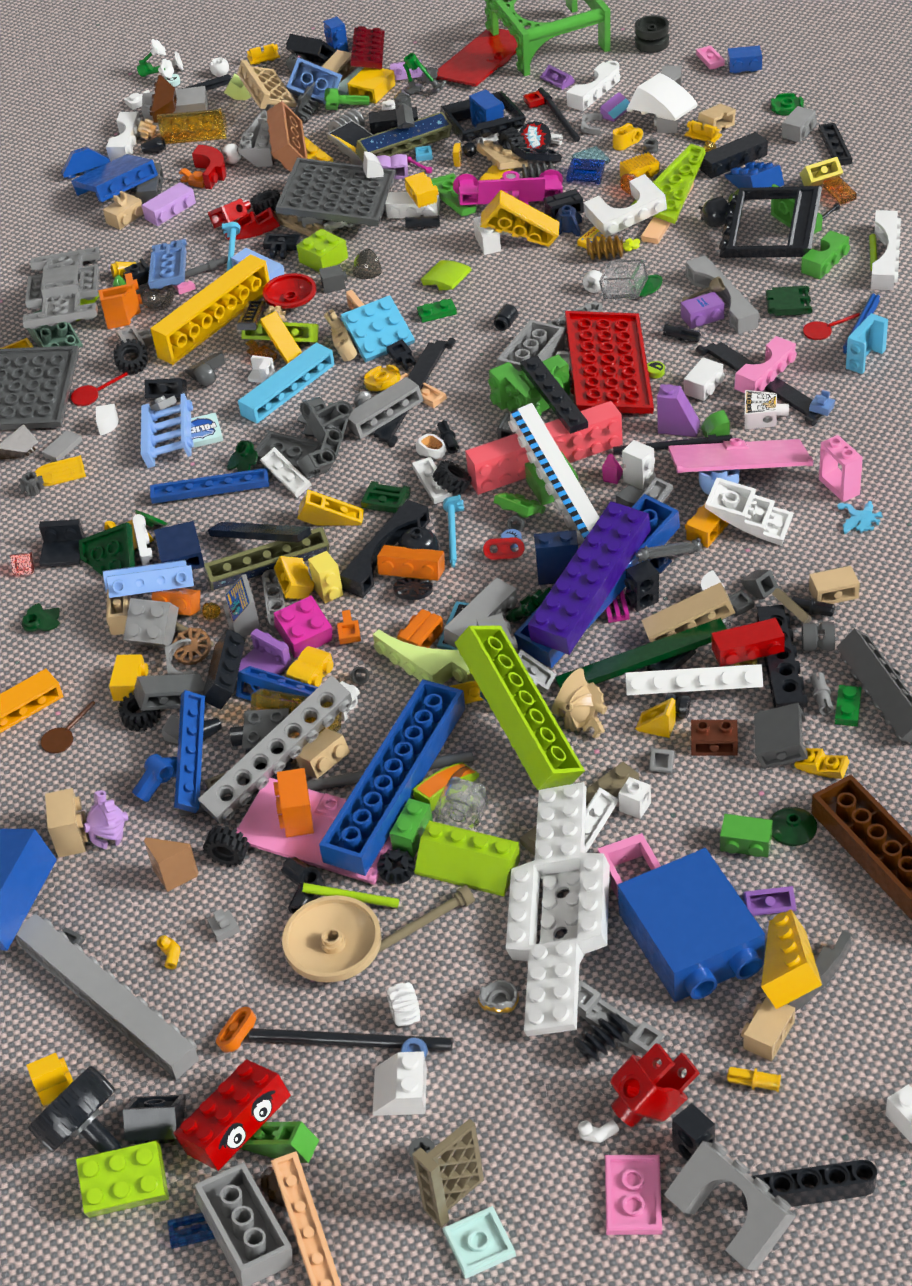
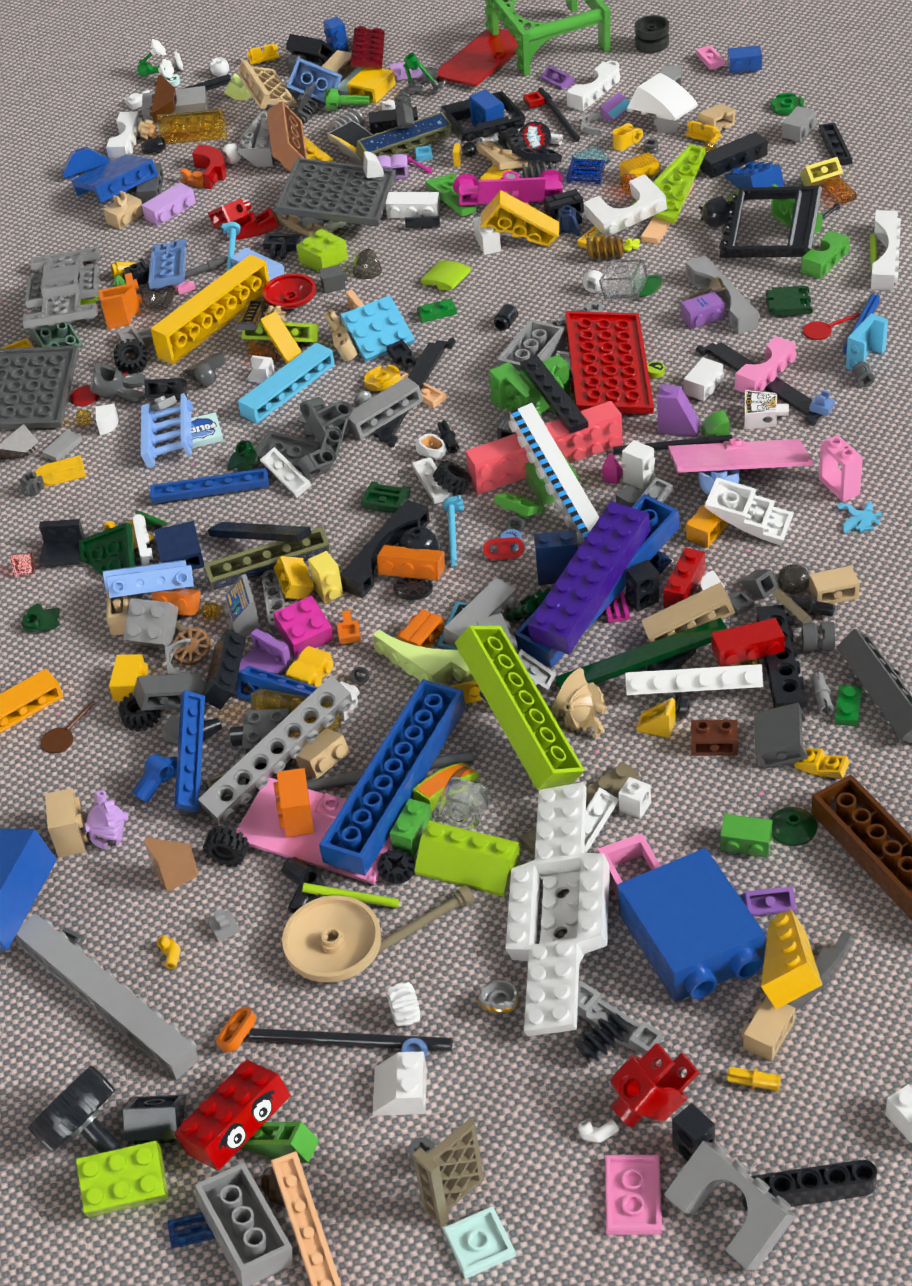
(49, 1077): yellow brick -> none
(83, 413): none -> clear yellow hinge
(111, 382): none -> dark grey piece
(265, 200): black tyre -> none
(327, 511): yellow slope -> none
(421, 189): yellow brick -> none
(661, 760): light grey slope -> none
(669, 550): dark grey wheel -> none
(681, 333): black axle -> none
(684, 577): none -> red brick
(793, 579): none -> clear smoke hair
(860, 373): none -> dark grey bush

